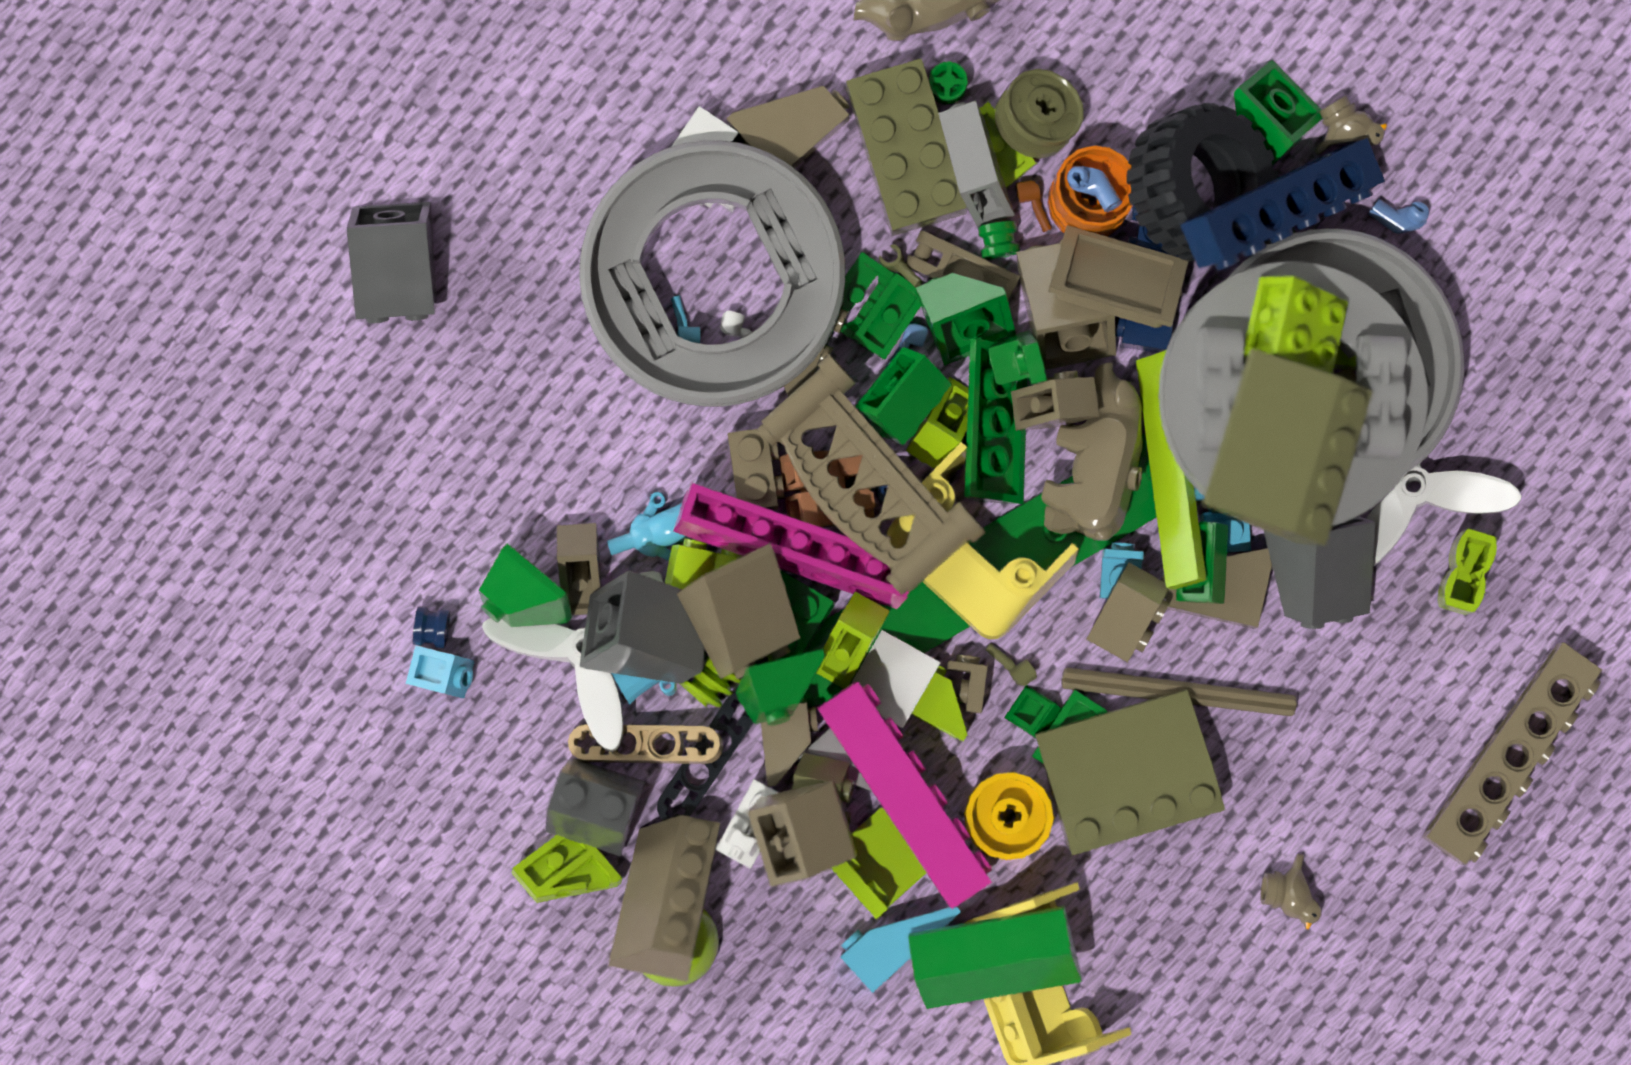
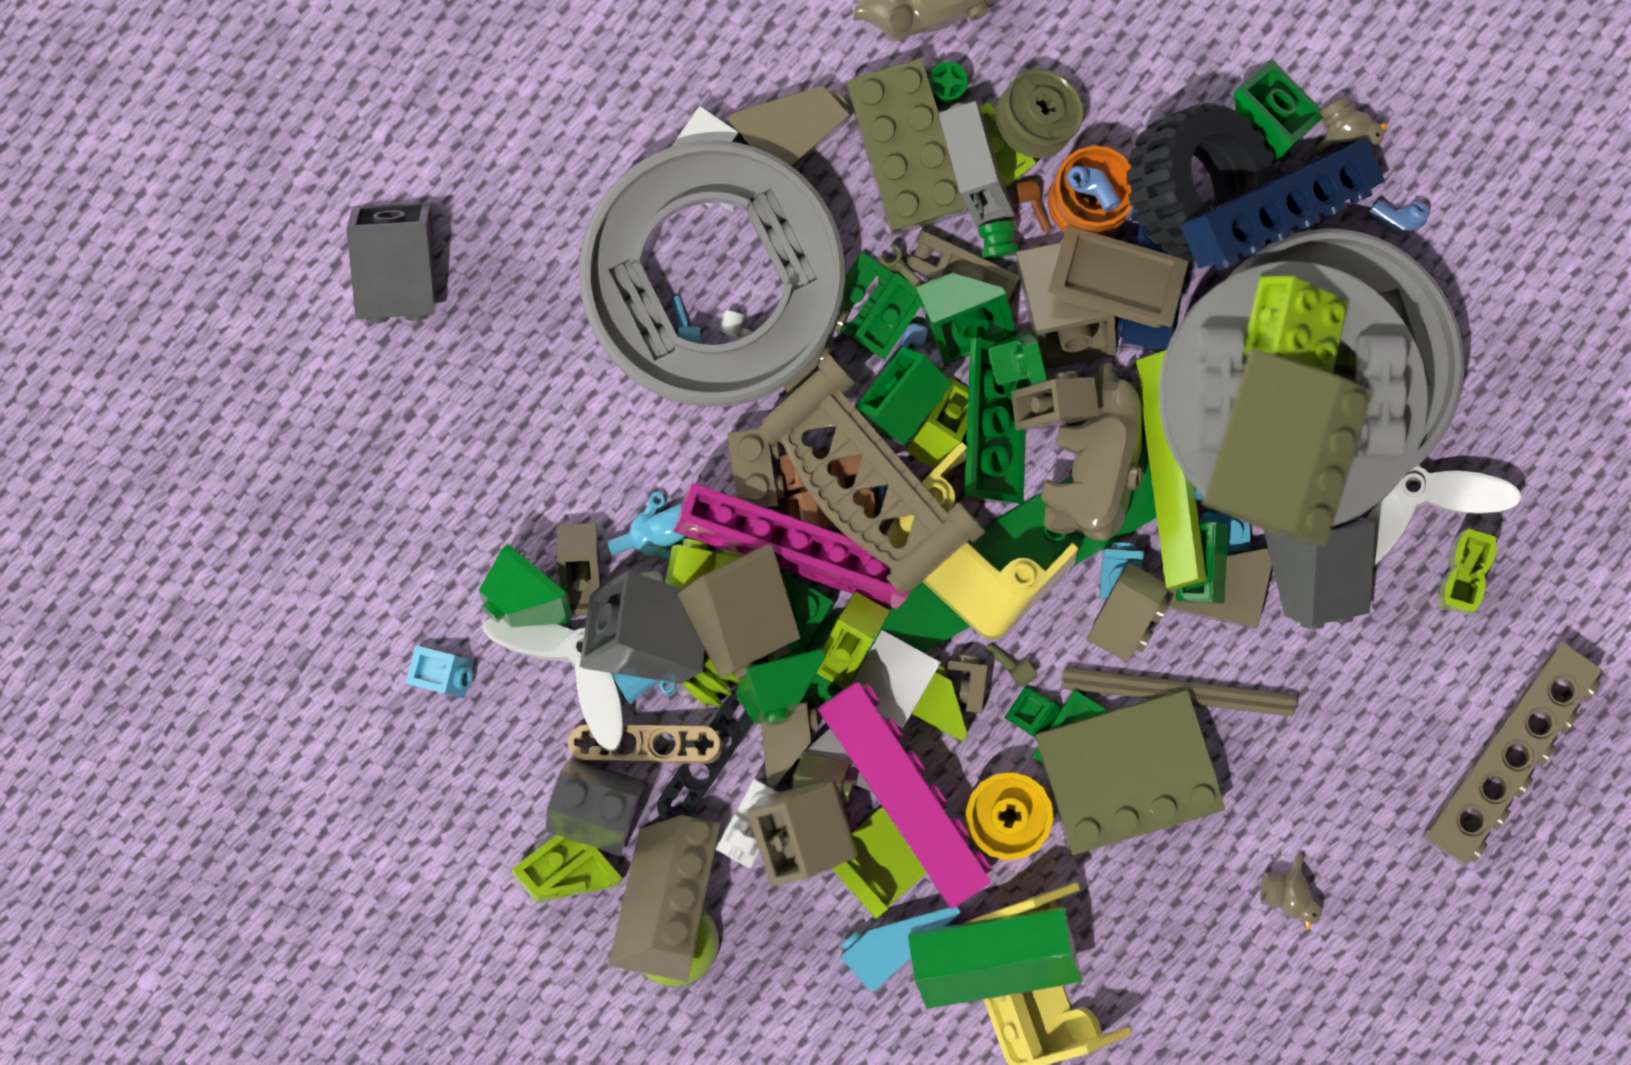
(431, 627): dark blue wheel -> none

